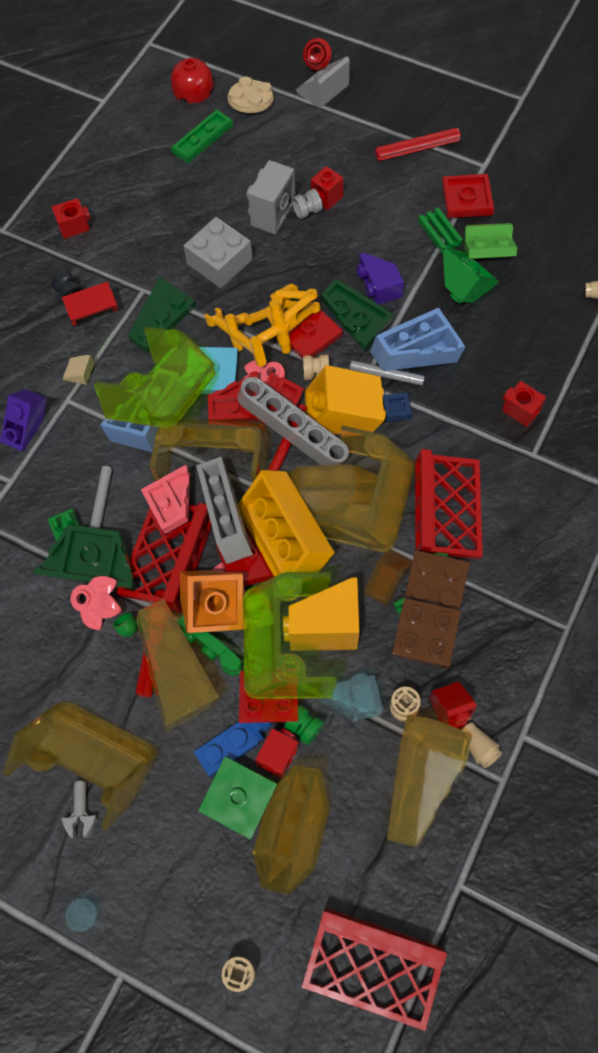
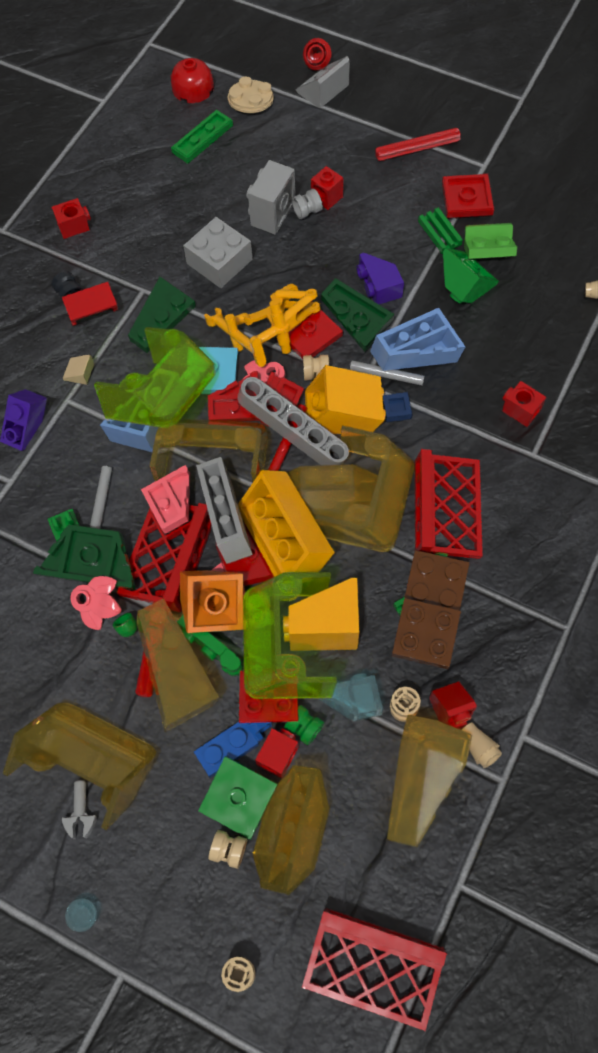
(221, 846): none -> tan wheel
(387, 577): clear orange slope -> none

